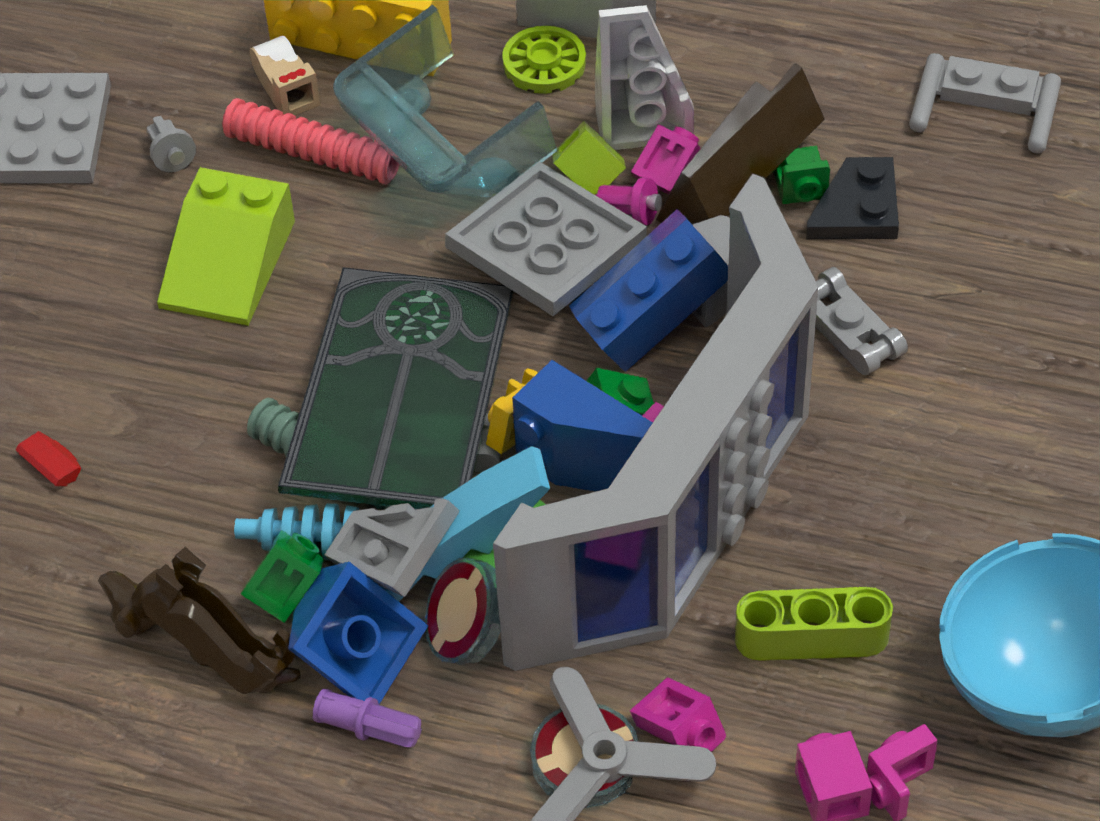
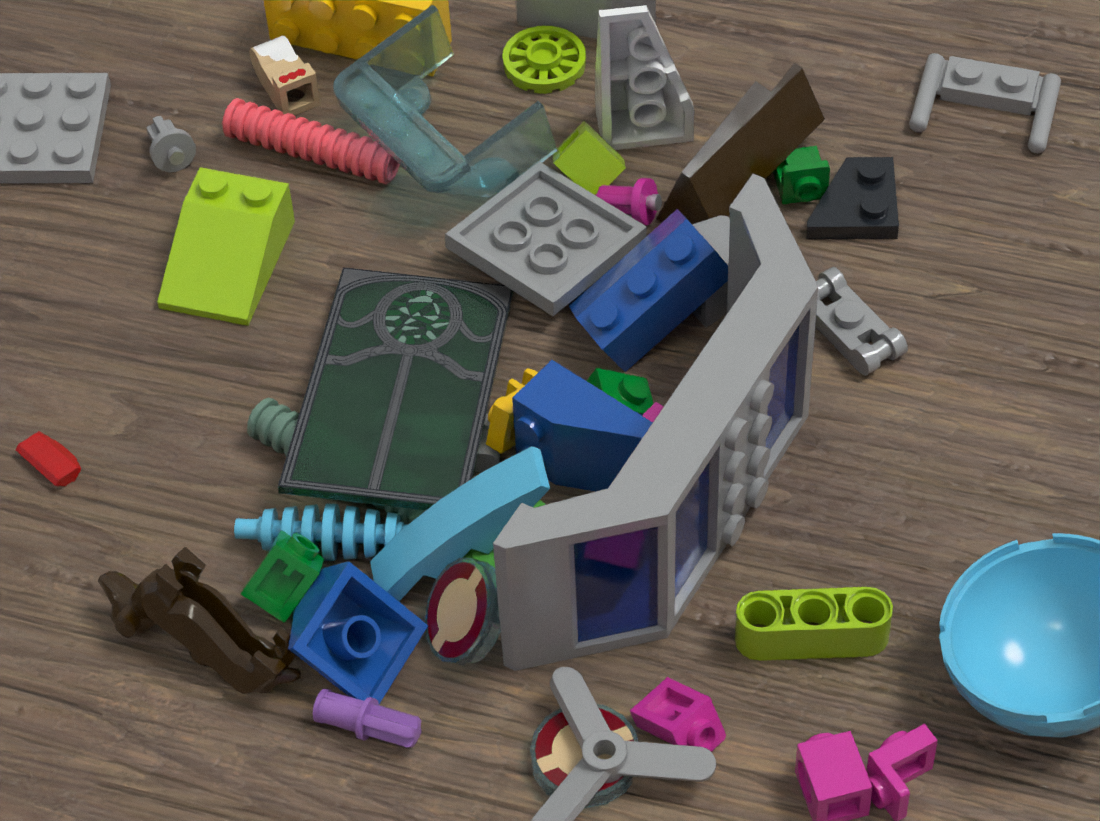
(392, 542): light grey wing -> none
(666, 156): dark pink bracket -> none

